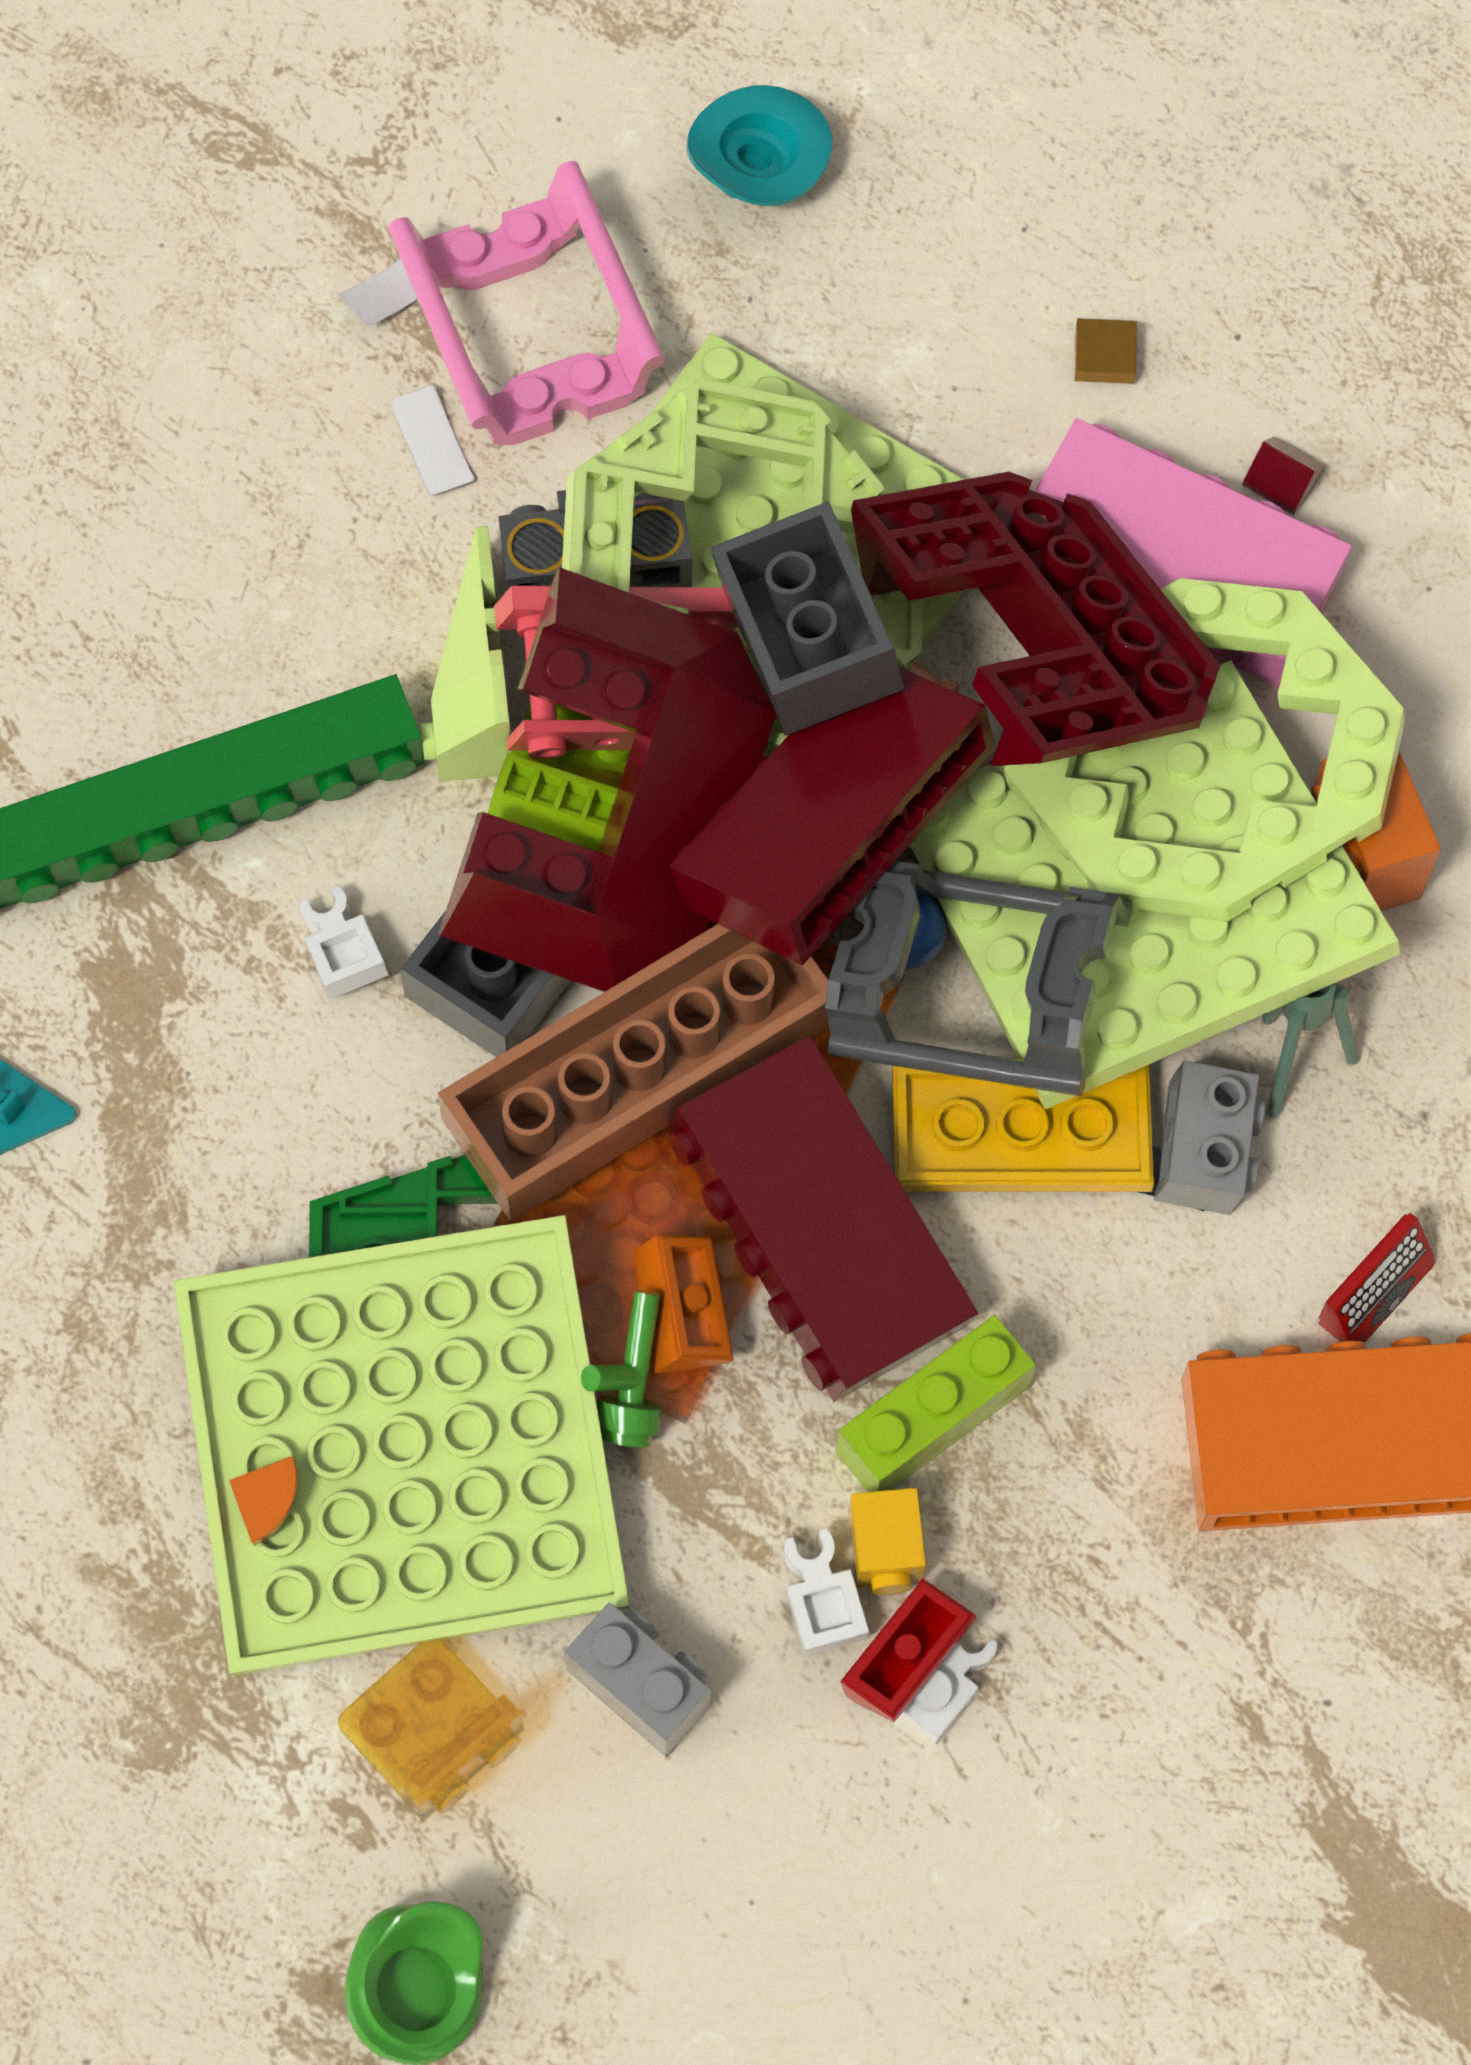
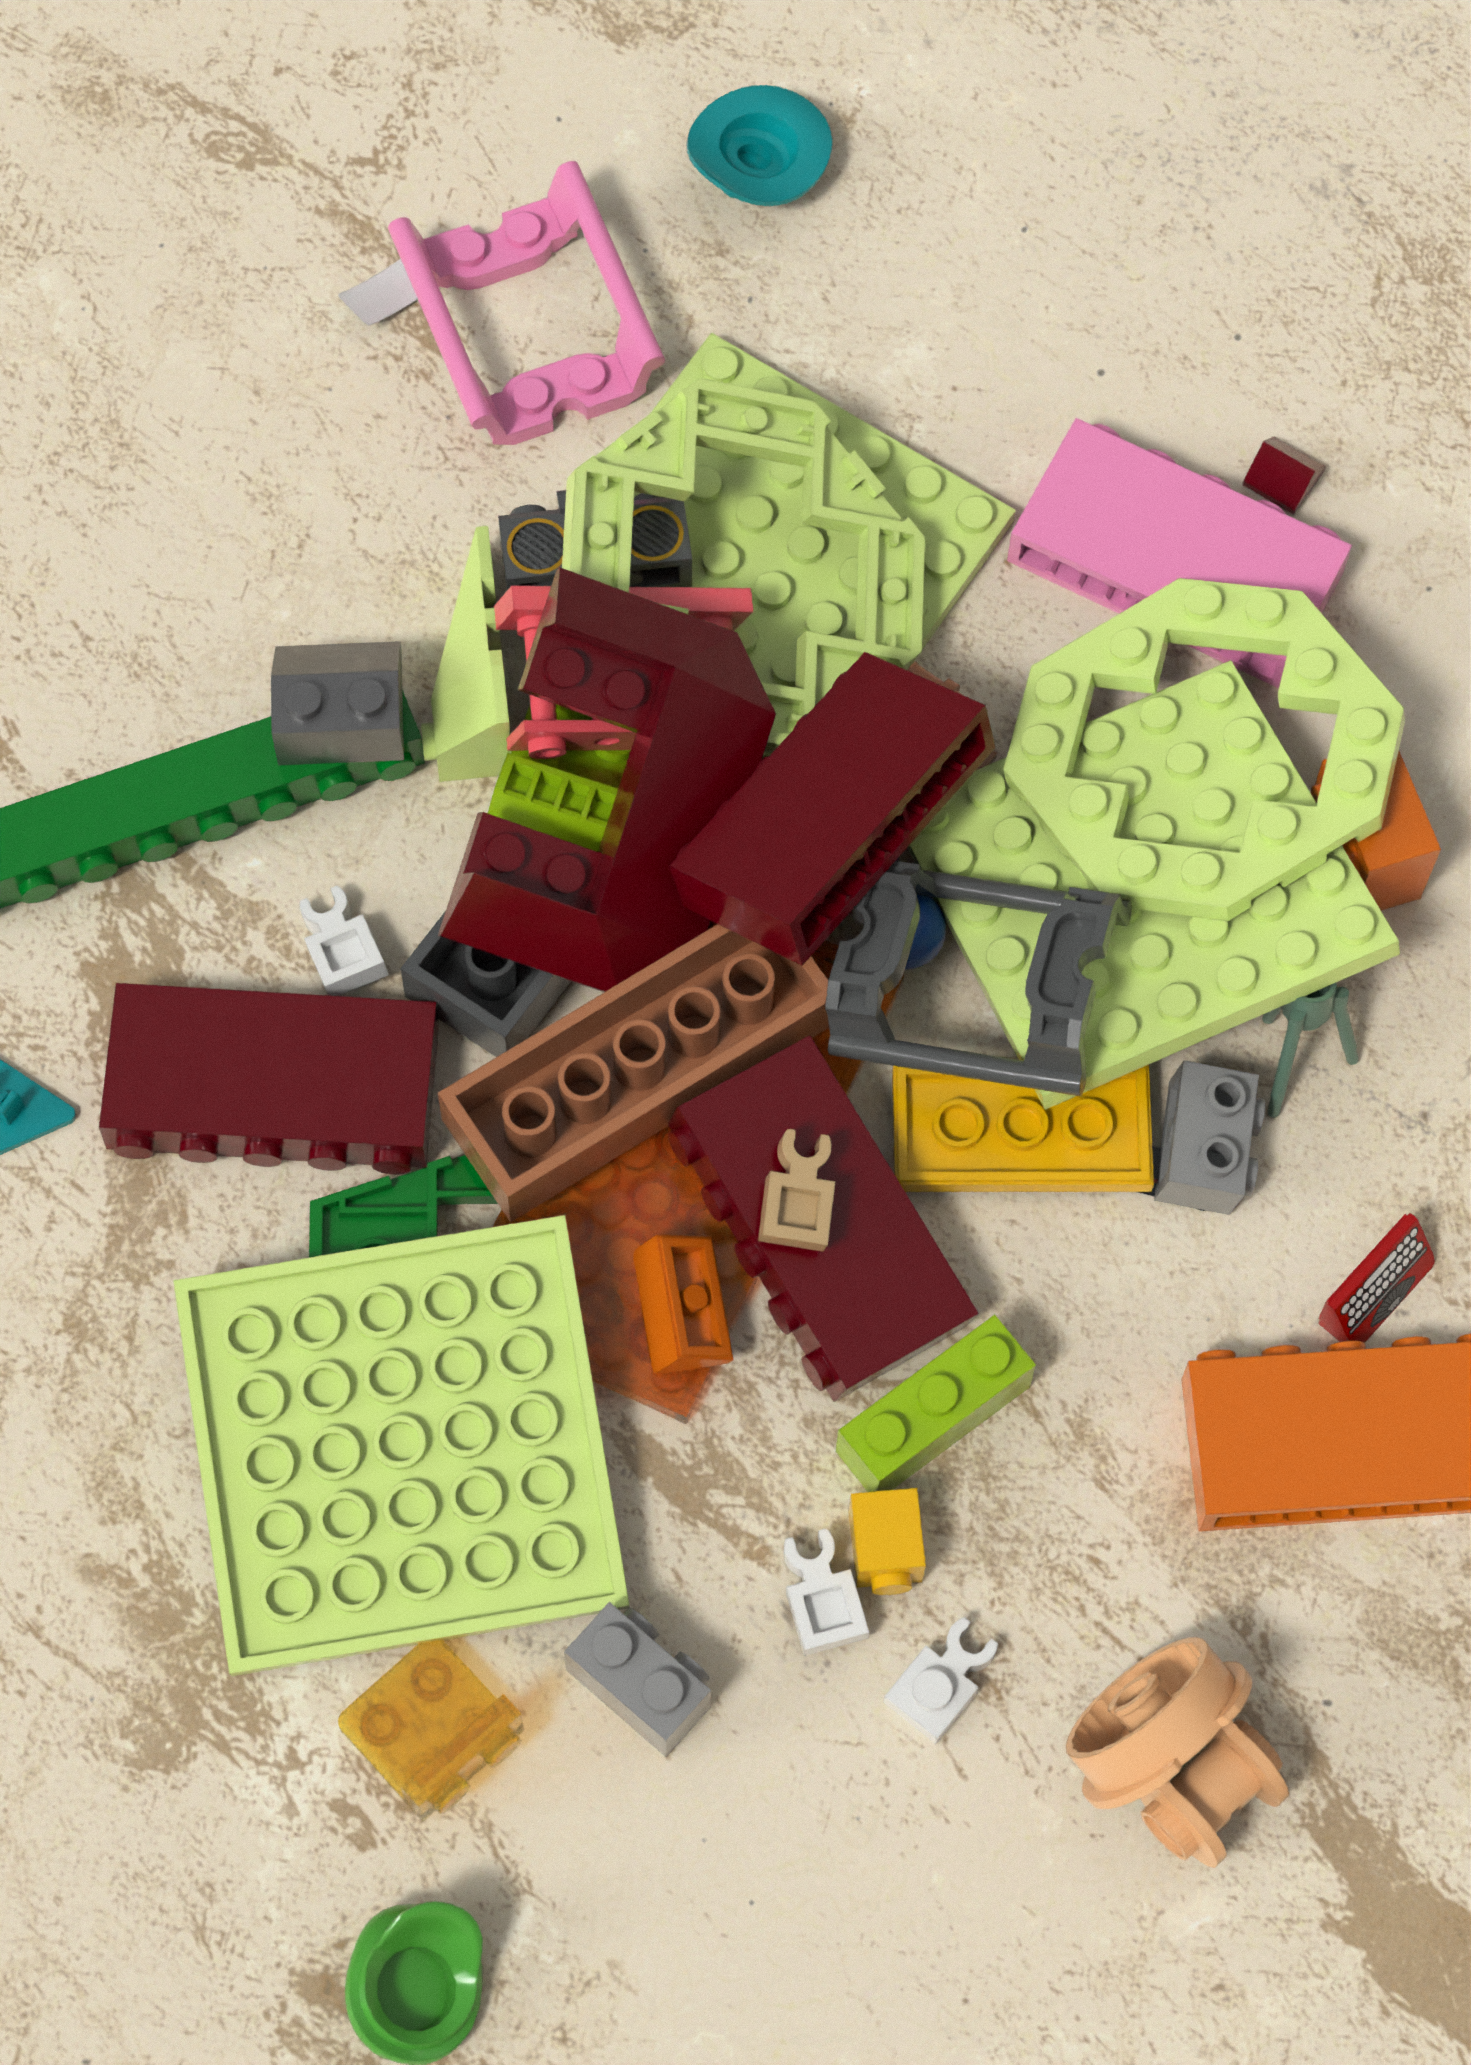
(266, 1497): orange tile -> none
(270, 1077): none -> dark red brick
(337, 703): none -> flat silver slope
(431, 440): white sticker -> none
(627, 1417): bright green piece -> none
(796, 1202): none -> tan plate
(807, 618): dark grey brick -> none
(907, 1651): red slope -> none
(1100, 635): dark red slope -> none
(1105, 350): pearl gold tile -> none
(1155, 1723): none -> light nougat piece

